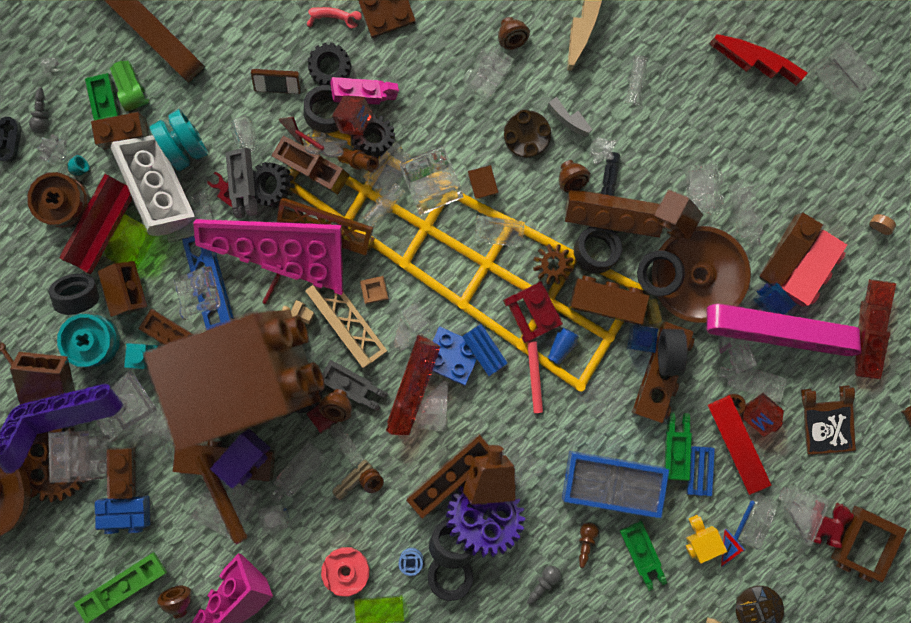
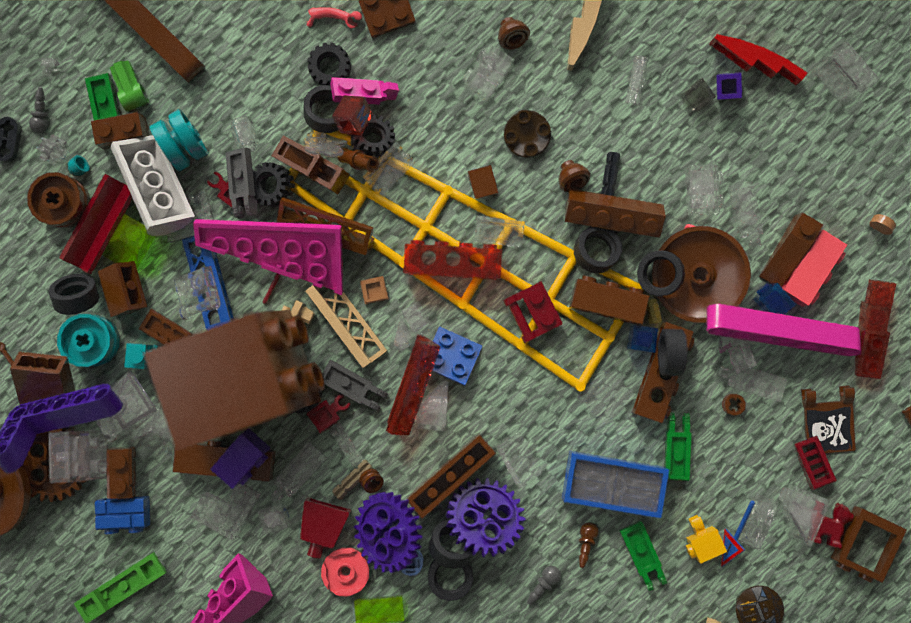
(175, 600): reddish brown brick -> none
(221, 499): reddish brown axle -> none
(276, 81): slope -> none
(290, 124): dark red piece -> none
(322, 525): none -> dark red torso
(336, 406): reddish brown brick -> none
(384, 205): clear pin -> none
(399, 542): none -> dark purple gear
(415, 266): none -> clear red brick
(431, 180): clear slope -> none
(484, 347): blue tile -> none
(491, 478): reddish brown torso -> none
(535, 376): coral bar -> none
(561, 264): reddish brown gear -> none
(563, 344): blue cone -> none
(574, 122): light grey slope -> none
(599, 144): clear plate -> none
(678, 215): reddish brown brick -> none
(698, 95): none -> clear smoke brick
(710, 467): blue tile -> none
(729, 85): none -> dark purple brick
(739, 444): red slope -> none
(763, 415): clear red brick -> none
(809, 474): none -> dark red slope

